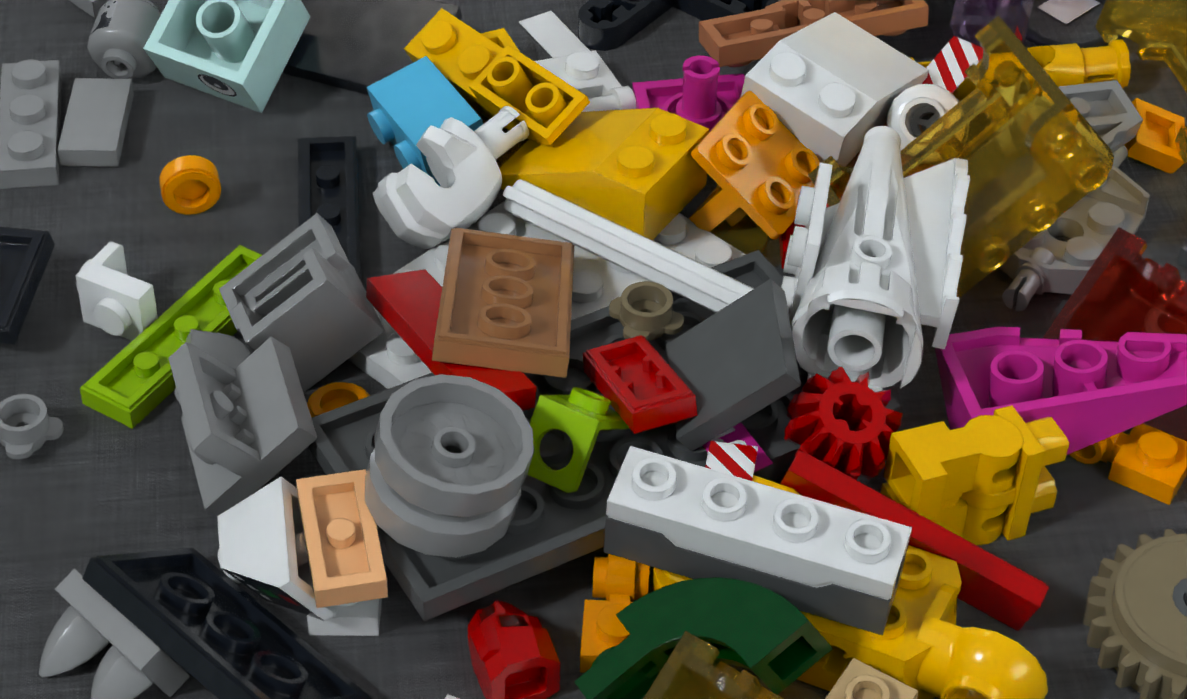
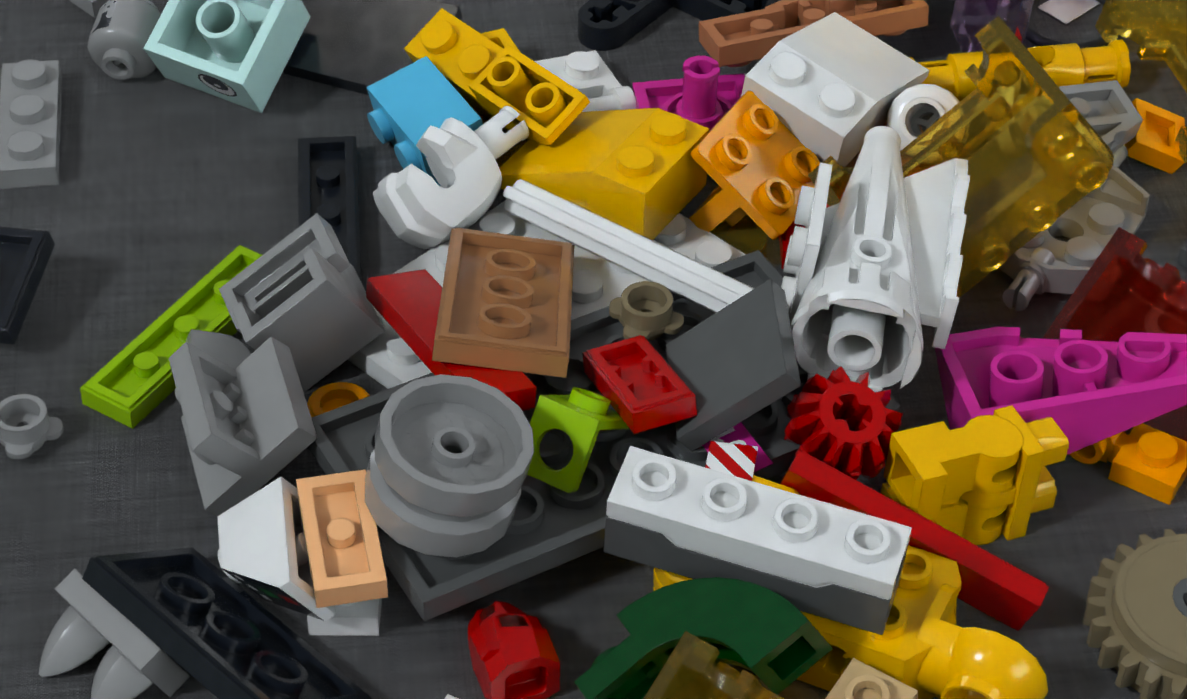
(95, 122): light grey tile -> none
(113, 298): white bracket -> none
(190, 184): light orange tile -> none
(553, 35): white sticker -> none
(619, 583): light orange plate -> none
(951, 62): sticker -> none

